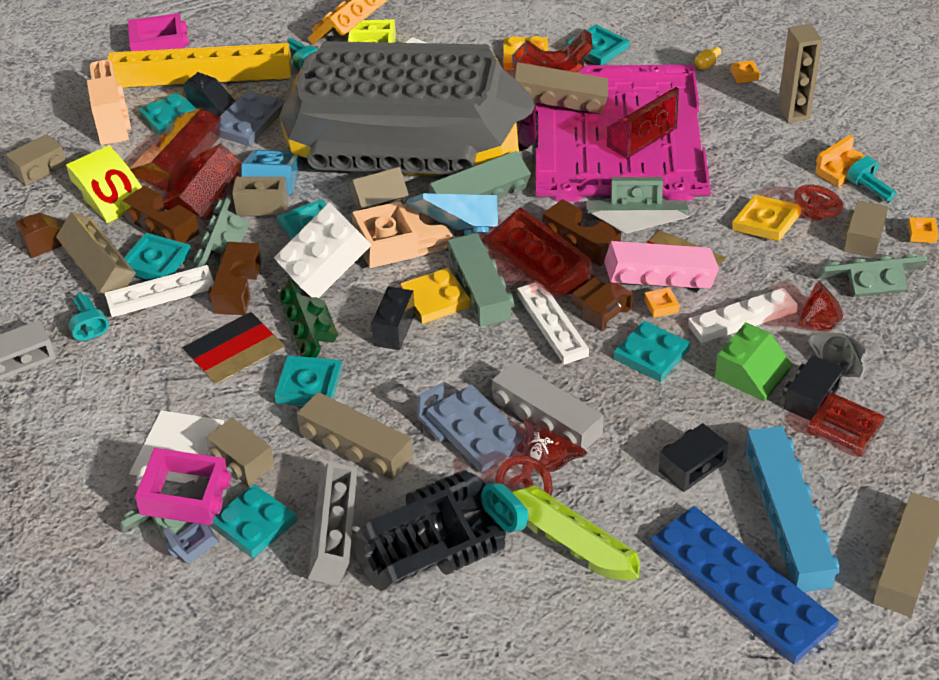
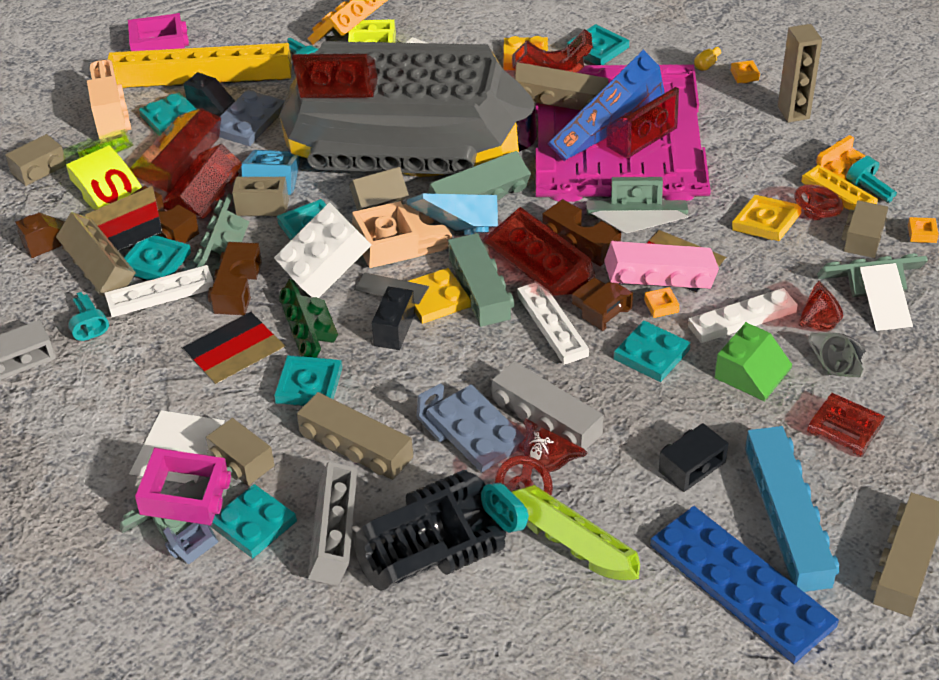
(118, 141): none -> clear neon green slope
(129, 219): none -> sticker
(335, 75): none -> clear red slope
(378, 284): none -> dark grey sticker
(628, 91): none -> blue wedge
(812, 387): black brick -> none
(845, 190): none -> yellow plate
(886, 297): none -> white sticker

